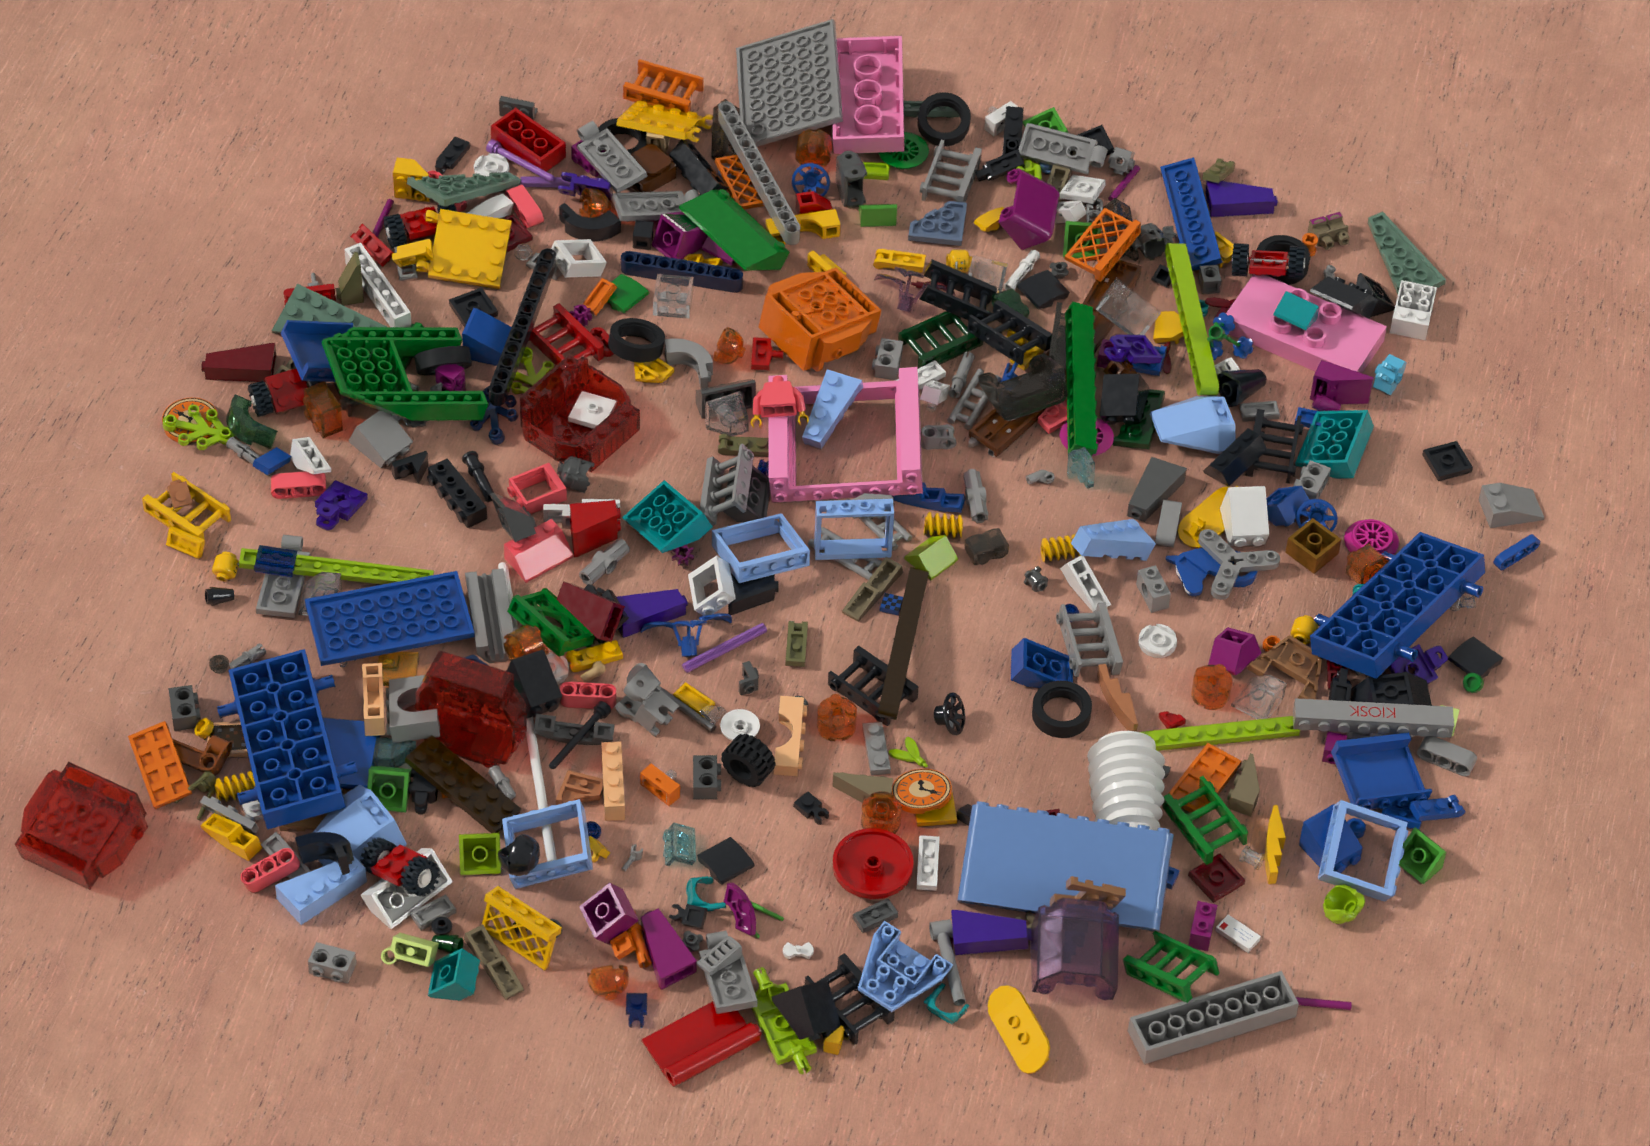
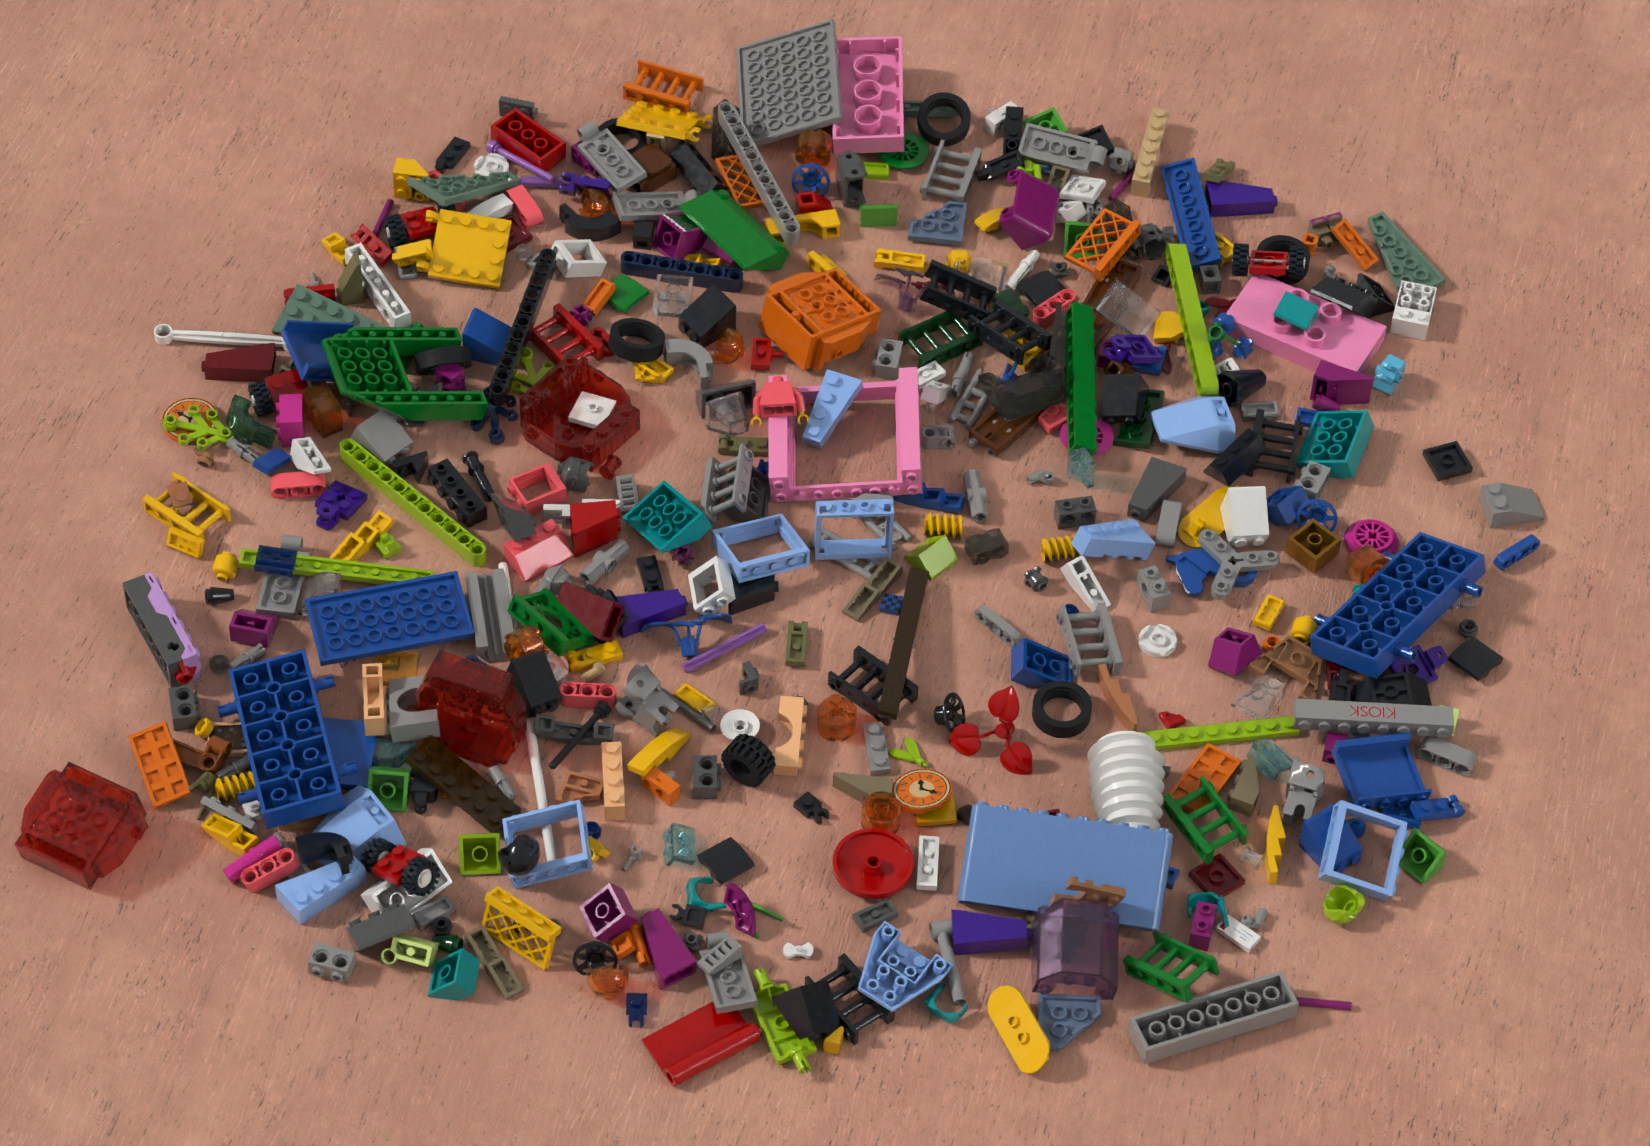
(162, 630): none -> dark grey piece
(205, 459): none -> medium nougat plate
(215, 337): none -> white piece
(234, 768): none -> light grey axle
(252, 627): none -> magenta slope
(253, 856): none -> dark pink axle
(290, 418): none -> dark pink brick
(335, 246): none -> yellow slope
(364, 538): none -> yellow slope
(379, 926): none -> dark grey slope
(387, 546): none -> lime tile
(413, 502): none -> lime beam
(464, 304): black plate -> none
(554, 578): none -> light grey piece
(594, 956): none -> black wheel
(610, 467): none -> clear red bush
(626, 482): none -> light grey slope
(650, 573): none -> black hinge
(658, 750): none -> yellow slope
(708, 317): none -> black slope
(997, 625): none -> light grey beam
(1005, 705): none -> red plant
(1045, 312): none -> coral beam
(1066, 1016): none -> sand blue plate
(1075, 512): none -> dark grey brick
(1149, 152): none -> tan arch
(1208, 897): none -> teal helmet
(1211, 686): clear orange brick -> none
(1257, 921): none -> light grey arm
(1268, 612): none -> yellow plate
(1269, 758): none -> clear light blue bracket
(1298, 800): none -> light grey piece
(1354, 244): none -> orange plate
(1468, 628): none -> dark grey plate
(1473, 682): green tile -> none

